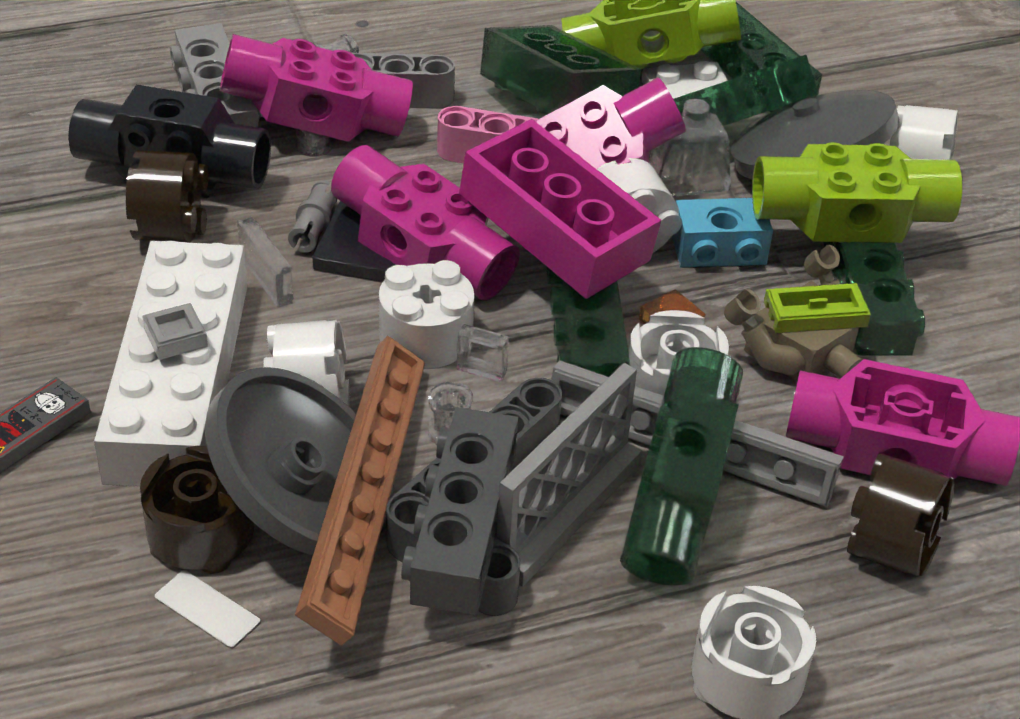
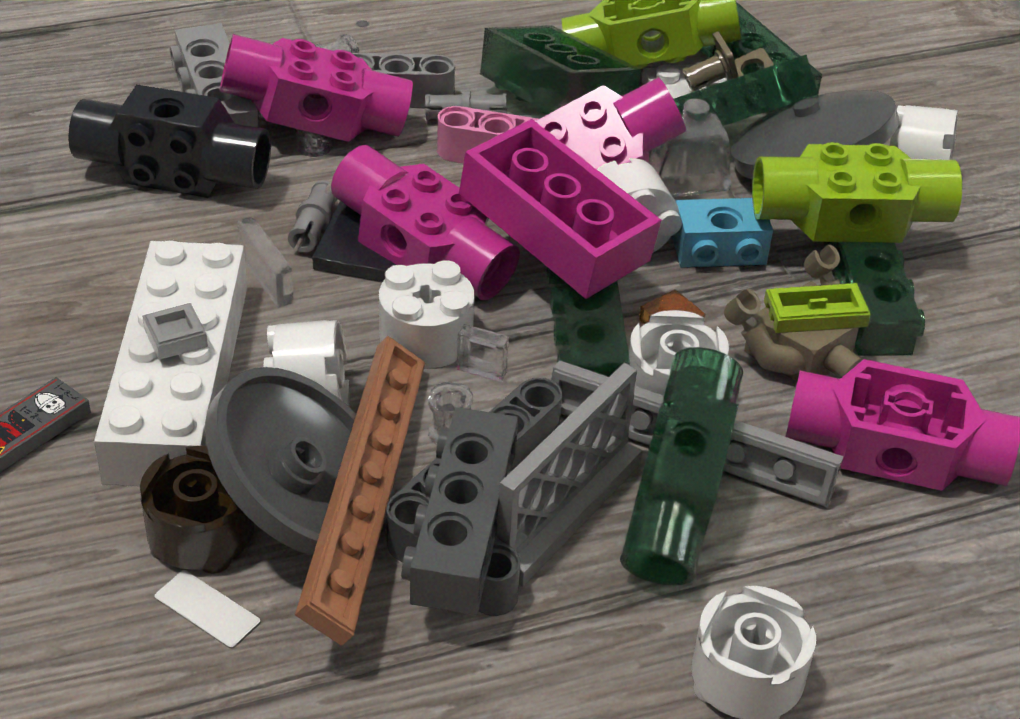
(166, 196): dark brown brick -> none
(465, 100): none -> light grey pin
(722, 65): none -> dark tan bracket
(900, 515): dark brown brick -> none

